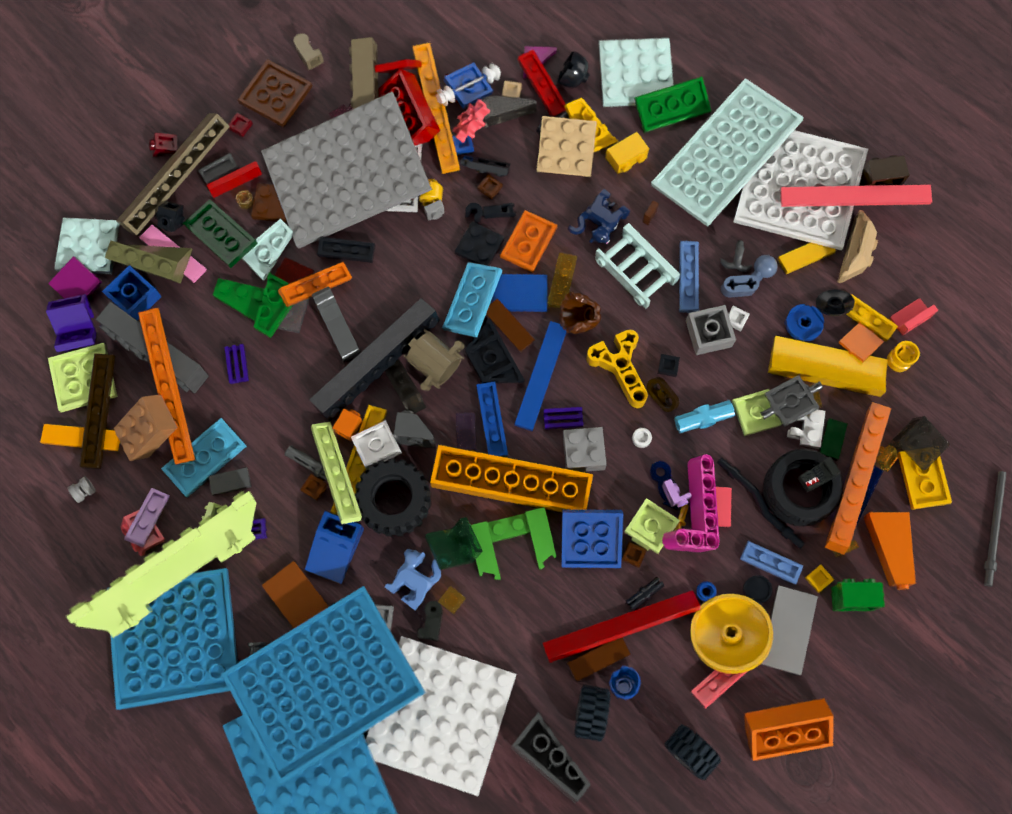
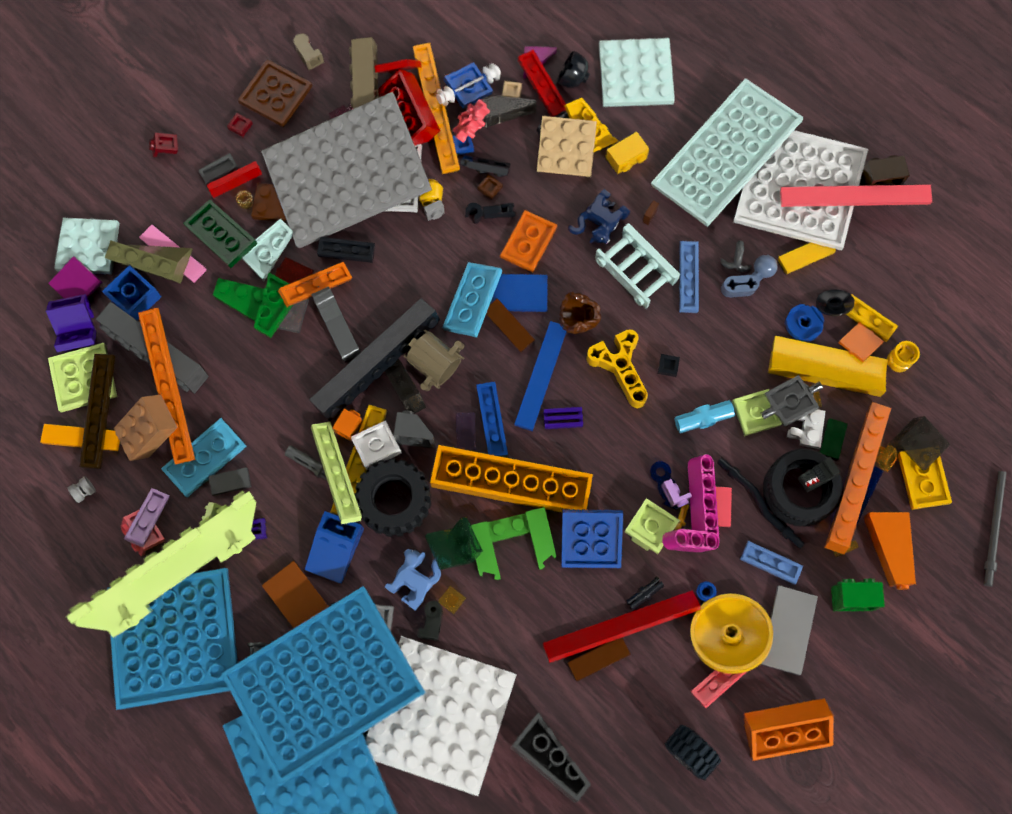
(170, 216): black brick -> none
(173, 173): dark tan brick -> none
(234, 349): dark purple tile -> none
(314, 487): reddish brown plate -> none
(479, 244): black plate -> none
(492, 357): black wing -> none
(562, 279): clear yellow plate -> none
(584, 449): light grey brick -> none
(592, 713): black wheel -> none
(625, 682): blue hair -> none
(634, 554): reddish brown tile -> none
(641, 437): white tile -> none
(663, 394): dark brown plate -> none
(672, 104): green tile -> none
(710, 330): light grey brick -> none
(738, 317): white tile -> none
(757, 588): black piece -> none
(819, 578): yellow tile -> none
(859, 247): tan wedge -> none
(912, 316): coral panel -> none

